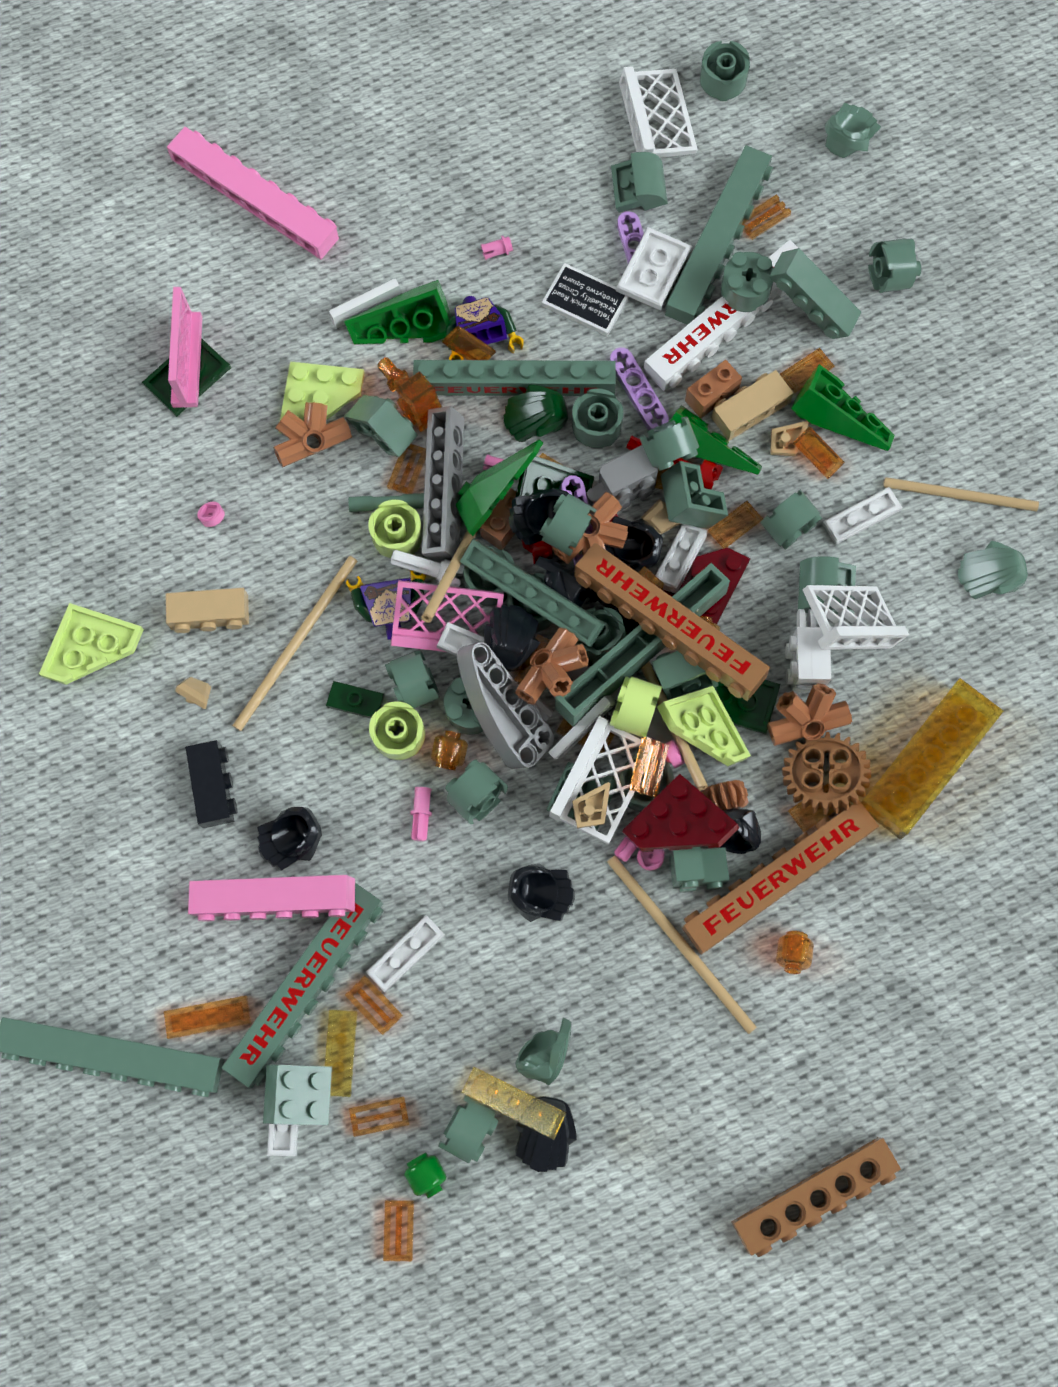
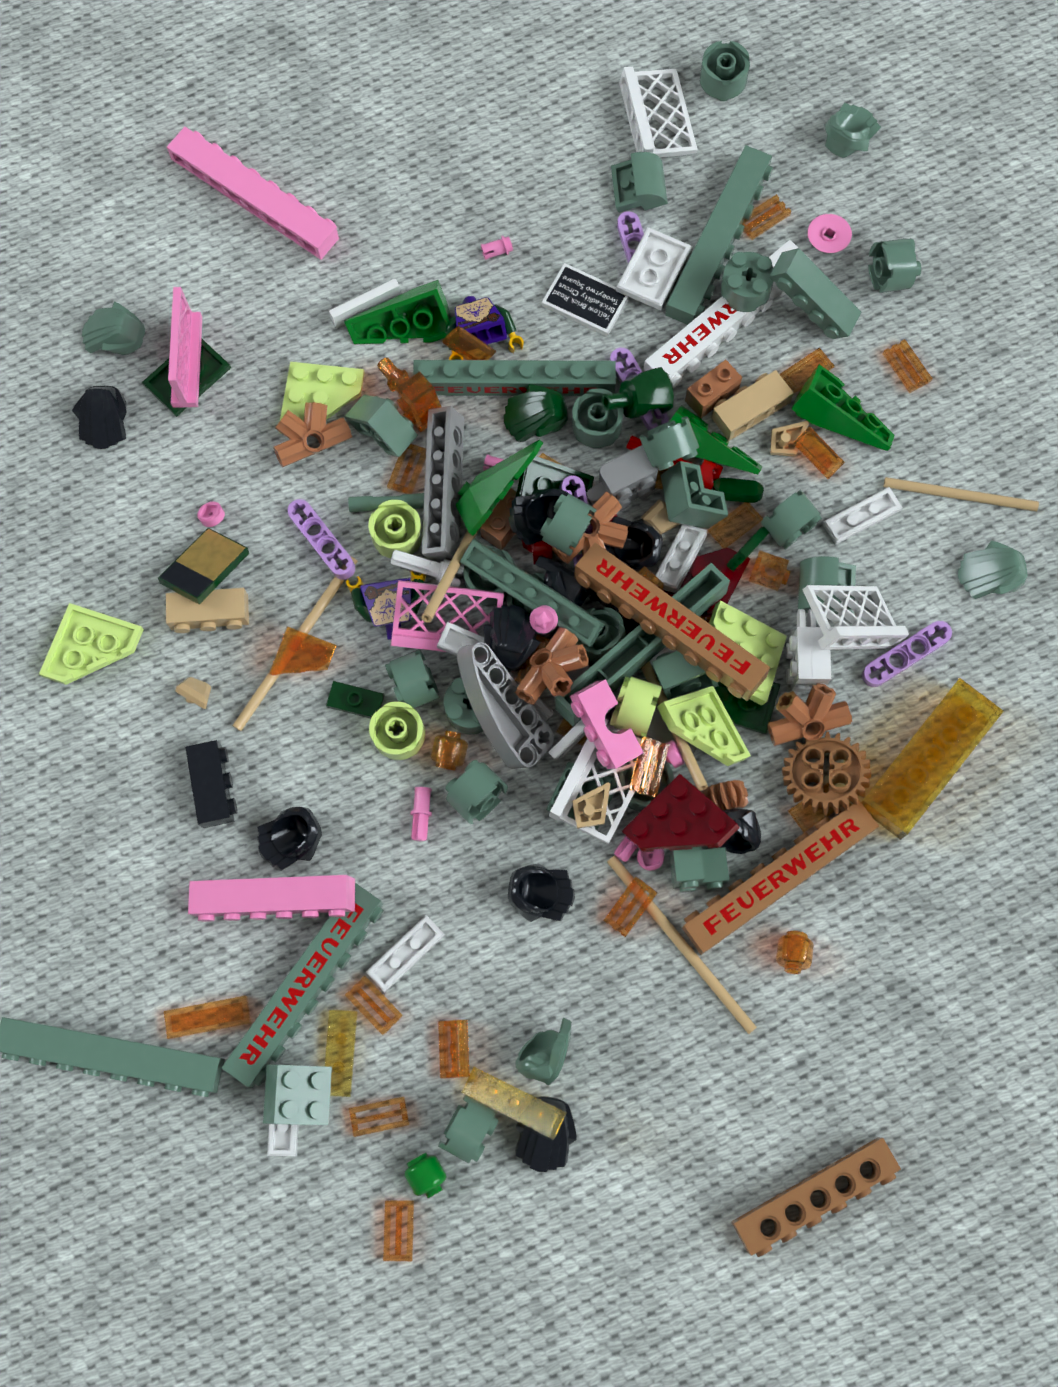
(101, 416): none -> black hair
(113, 331): none -> sand green hair
(203, 565): none -> tile
(301, 653): none -> clear orange wing
(319, 540): none -> lavender beam
(459, 1029): none -> clear orange tile
(543, 619): none -> bright pink tile
(592, 705): none -> bright pink arch
(617, 924): none -> clear orange tile
(641, 393): none -> dark green piece
(739, 489): none -> dark green tile
(747, 548): none -> dark green tile
(755, 638): none -> yellowish green plate
(764, 561): none -> clear orange brick
(832, 226): none -> bright pink piece
(888, 354): none -> clear orange tile
(908, 656): none -> lavender beam

